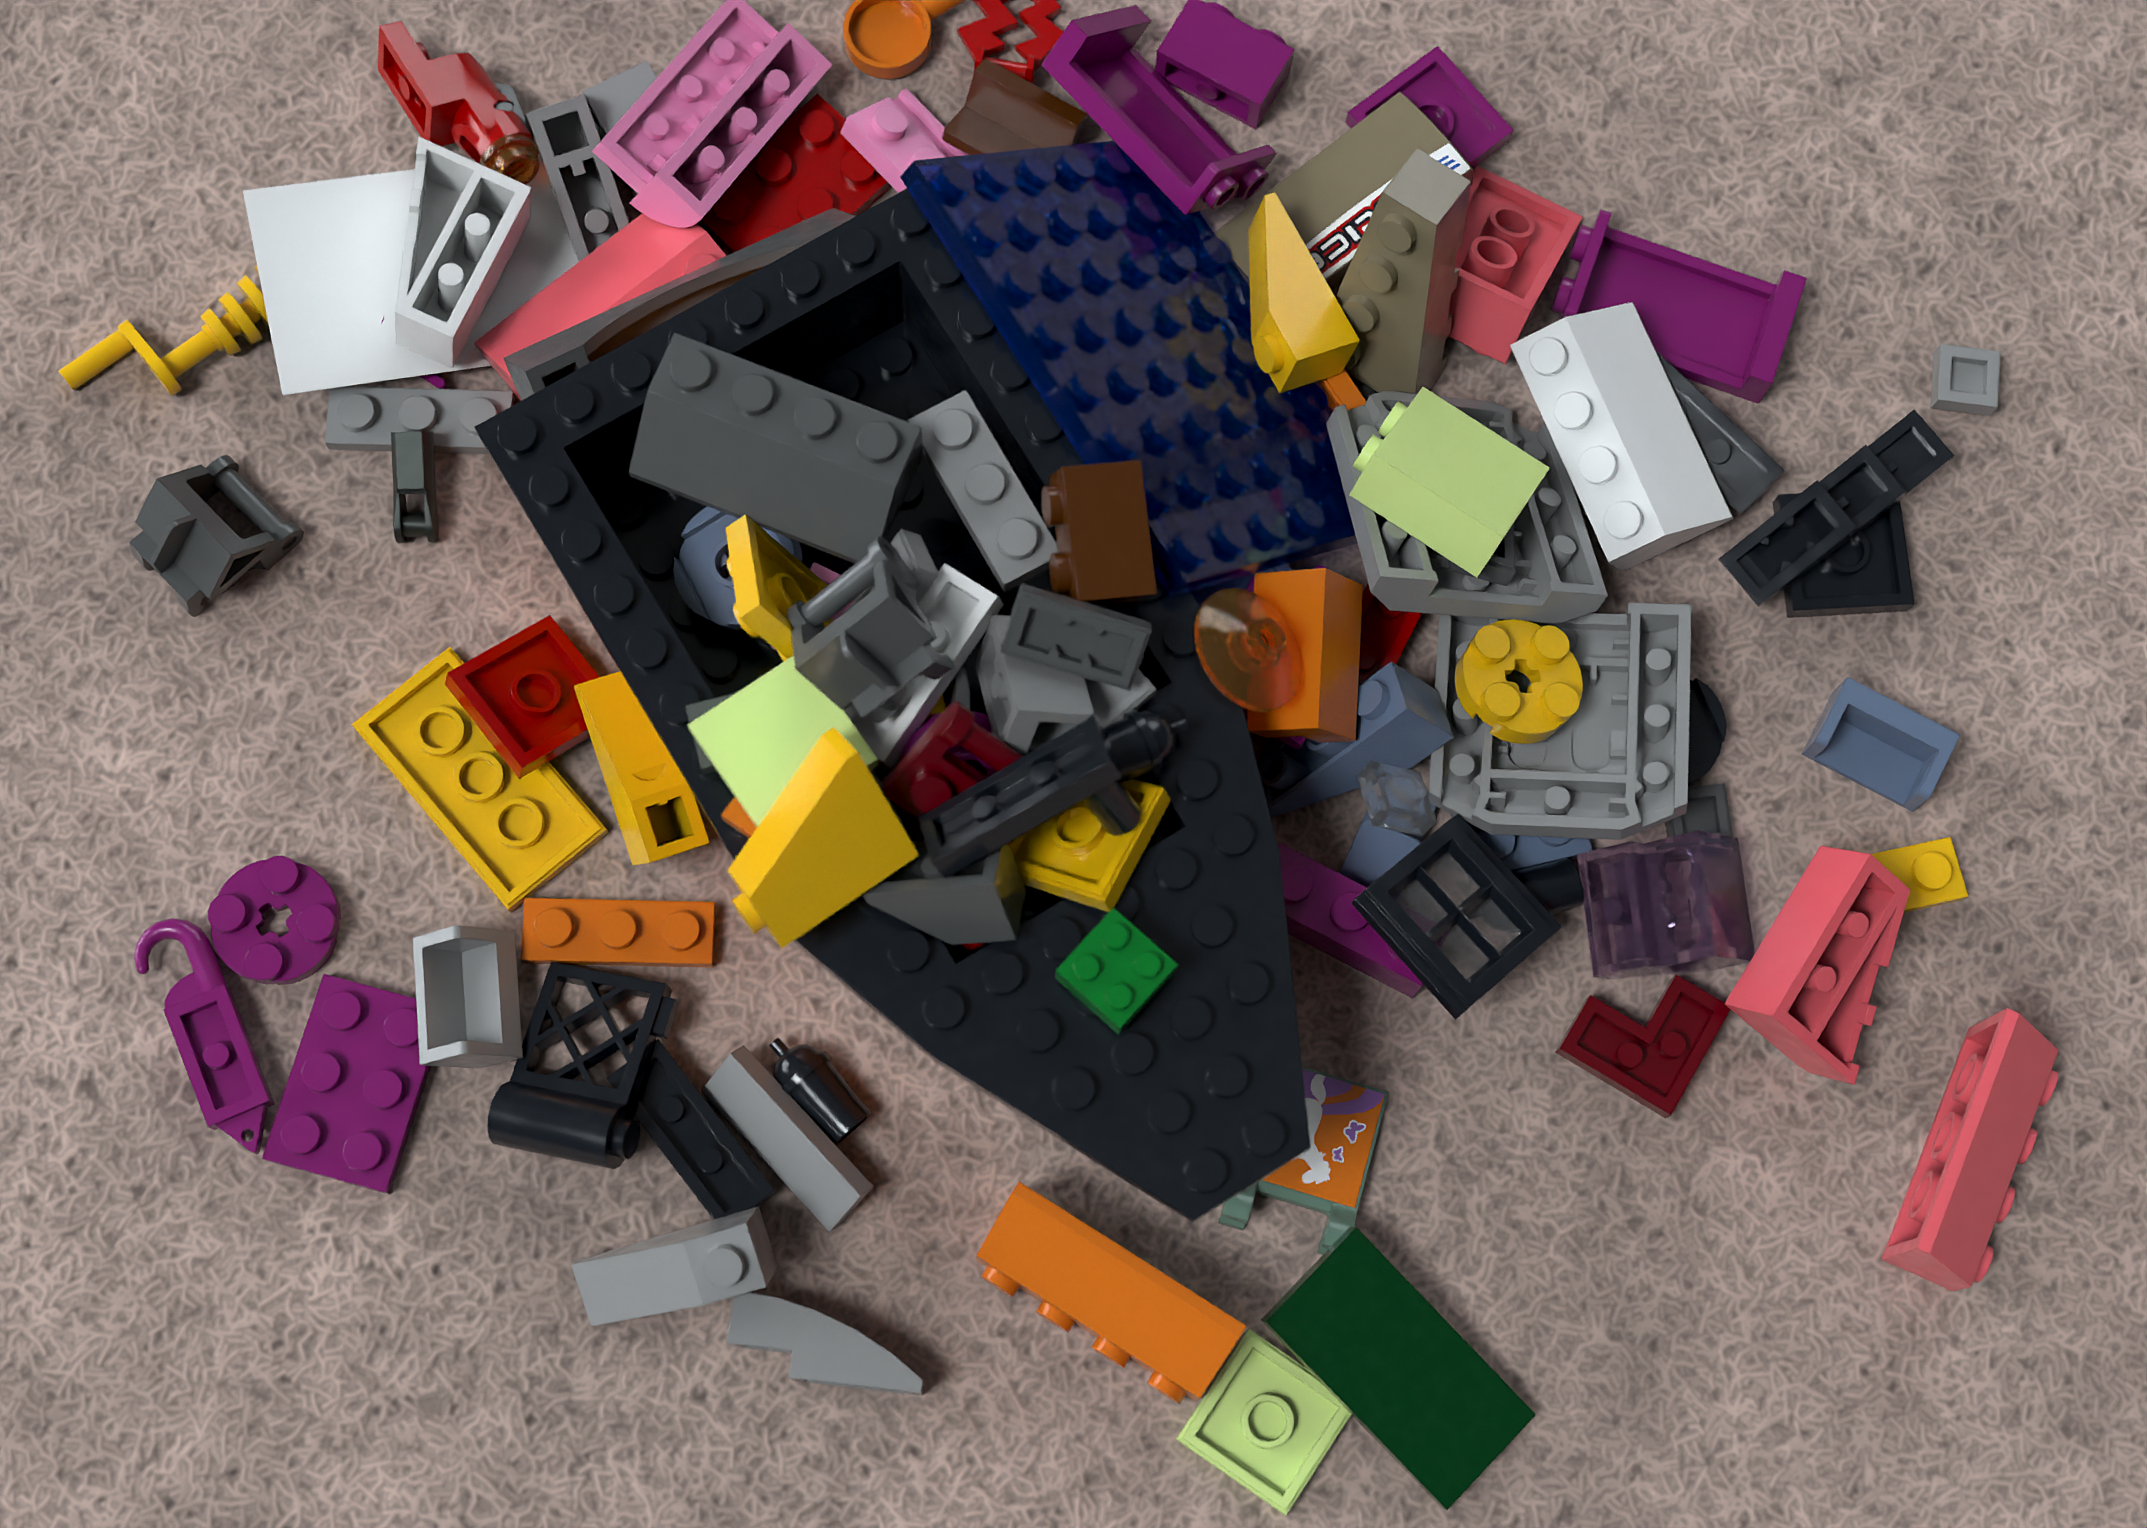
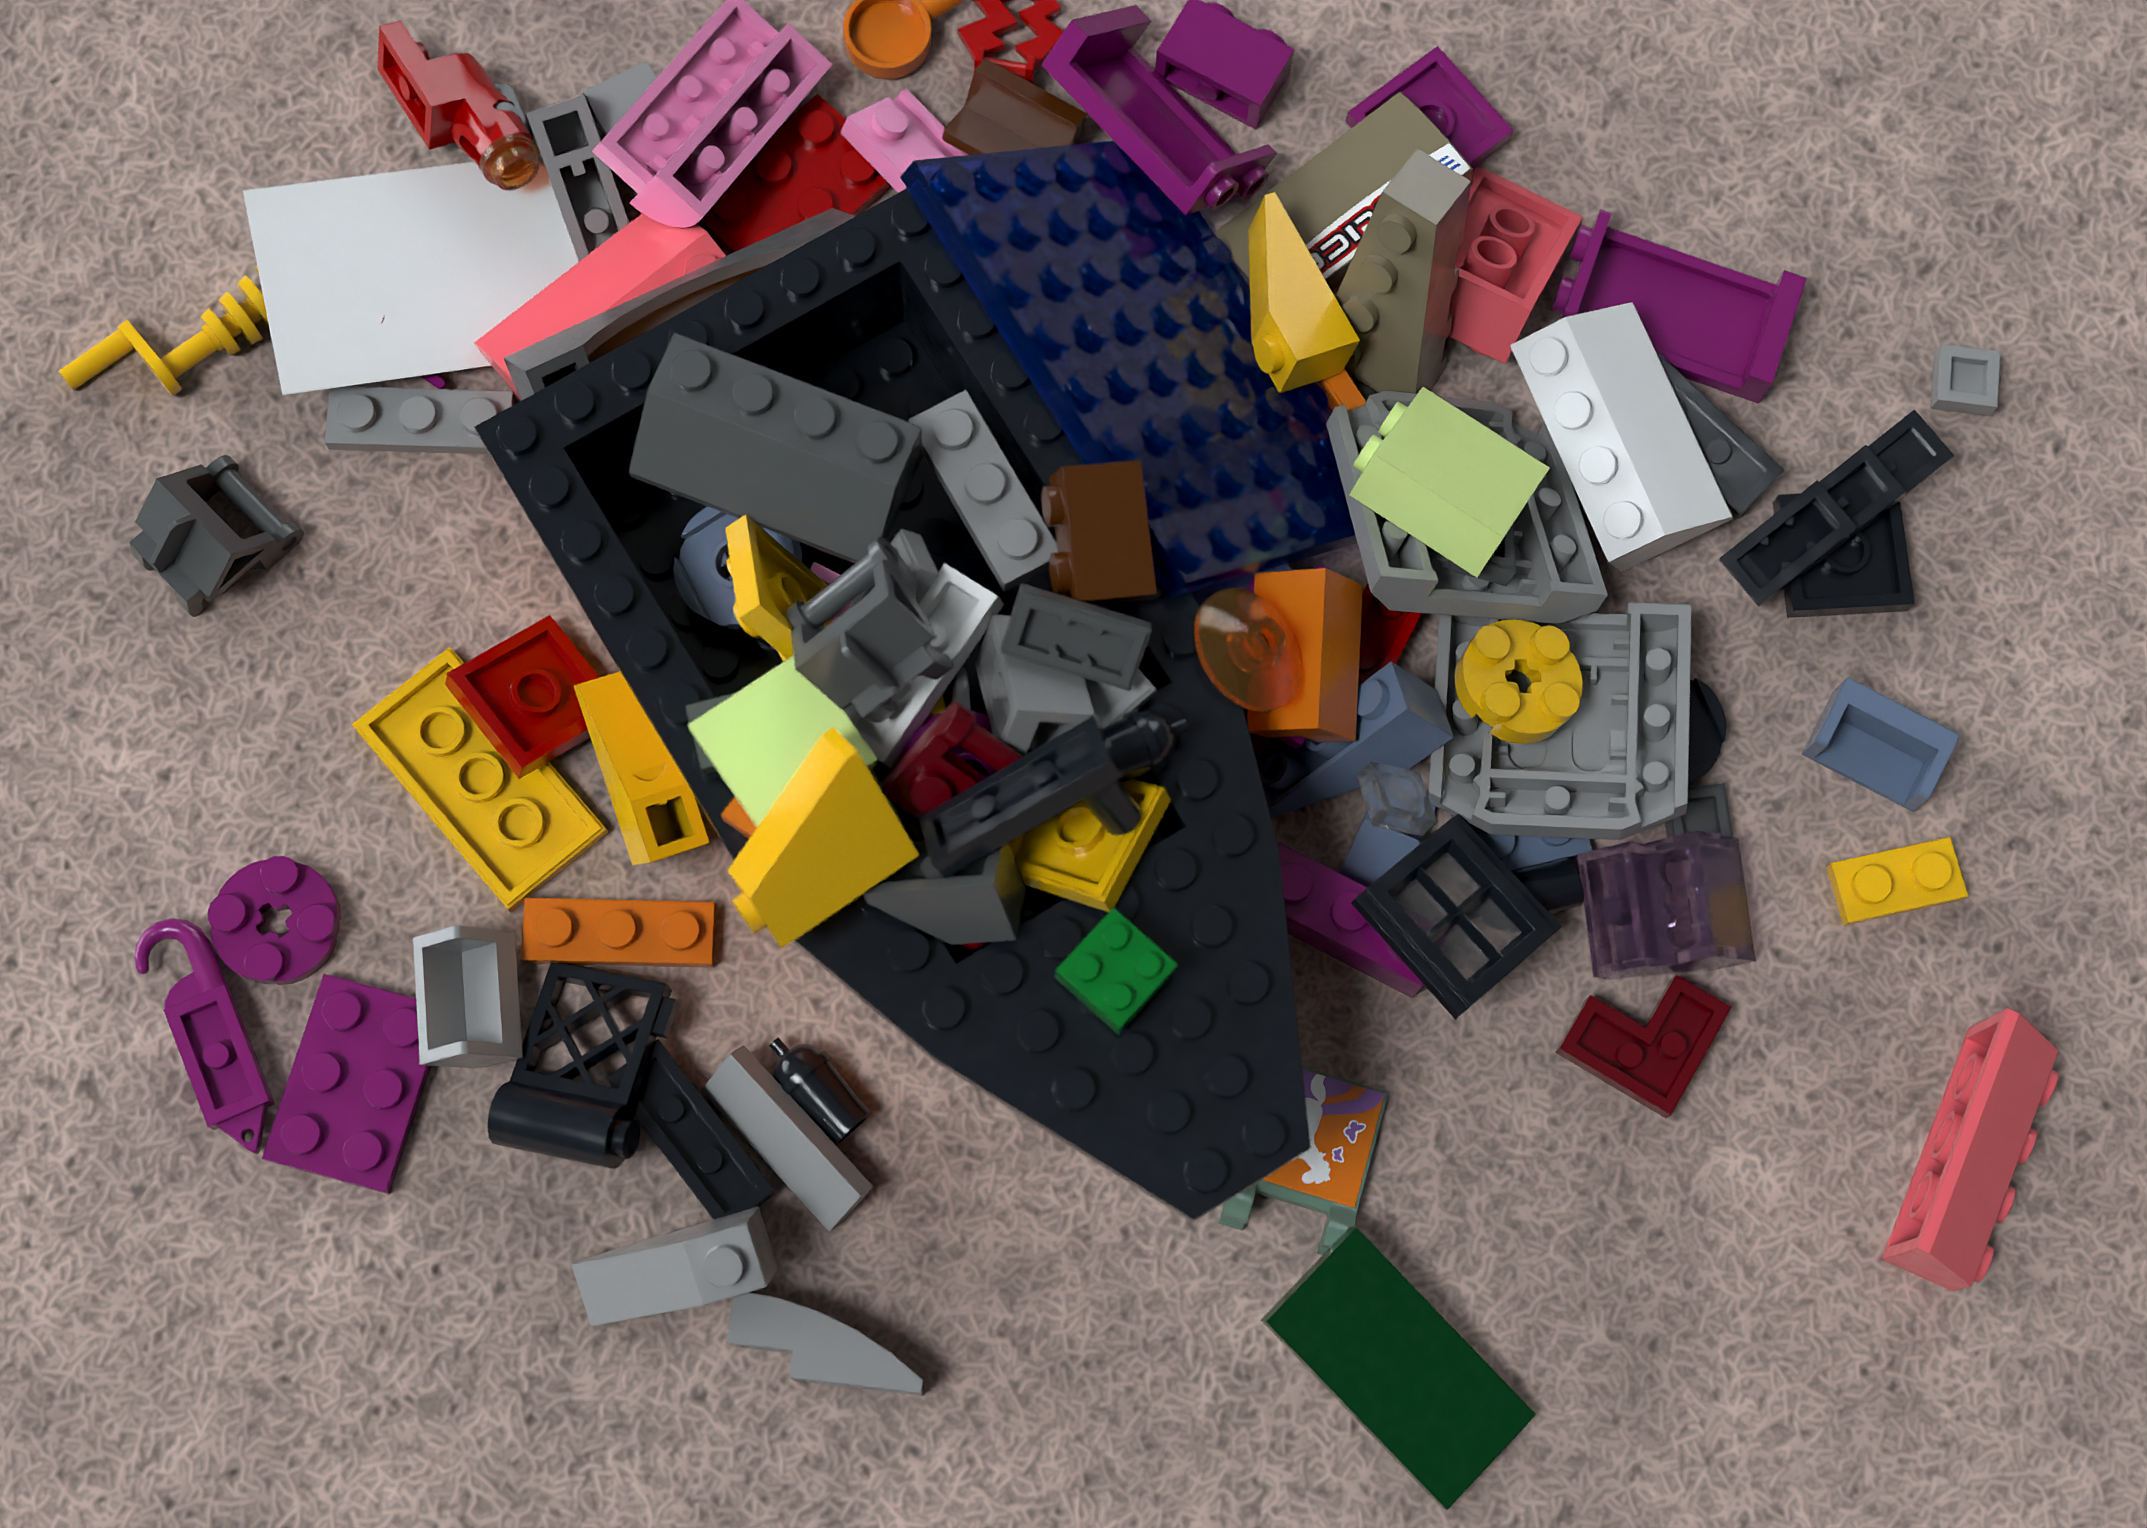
(414, 474): pearl dark grey bar -> none
(455, 249): white wedge -> none
(1108, 1293): orange slope -> none
(1265, 1422): yellowish green tile -> none
(1821, 960): coral wedge -> none

